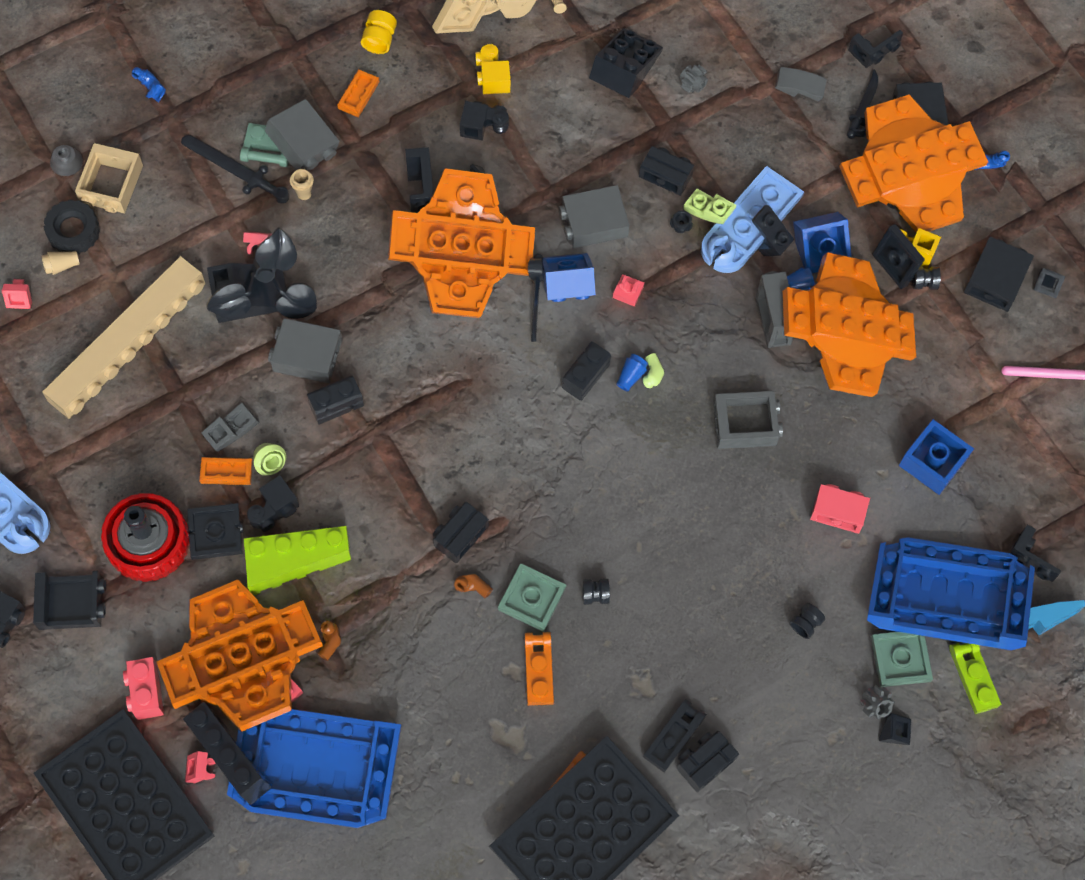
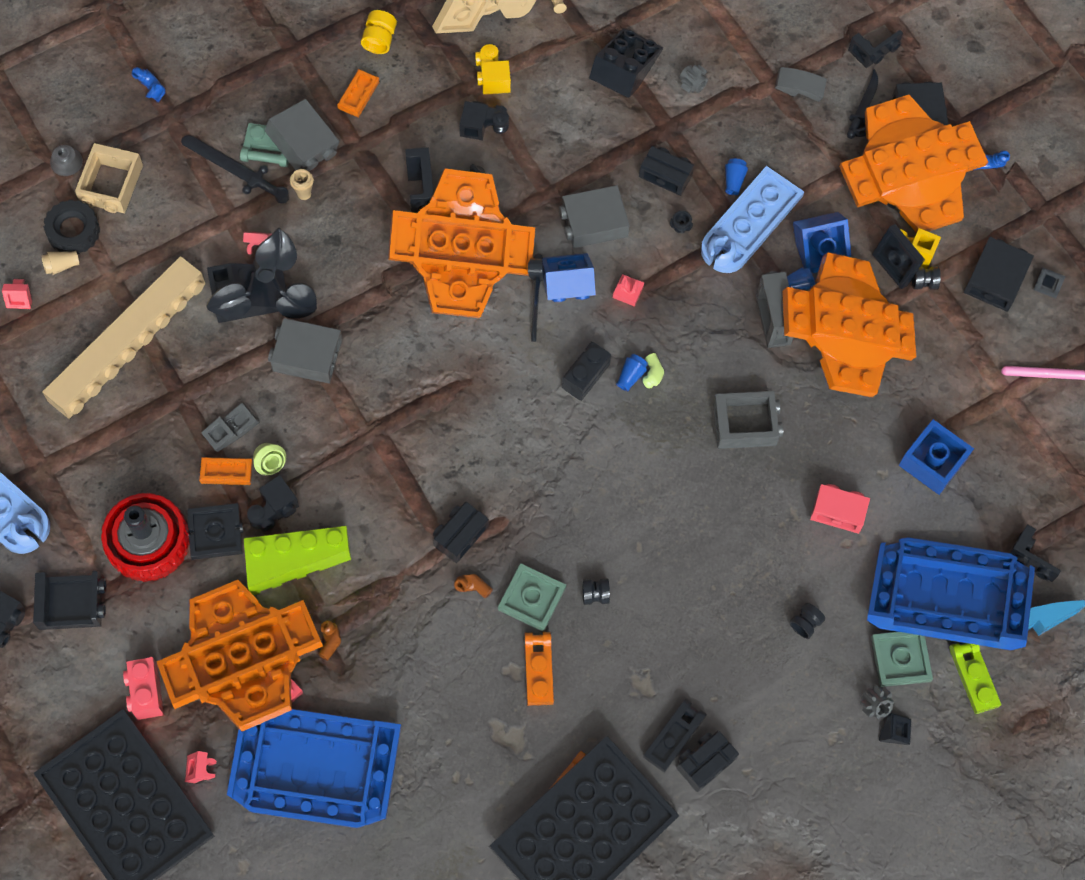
(226, 753): black arch -> none
(335, 399): black brick -> none
(709, 208): yellowish green slope -> none
(735, 173): none -> blue cone
(773, 230): black bracket -> none

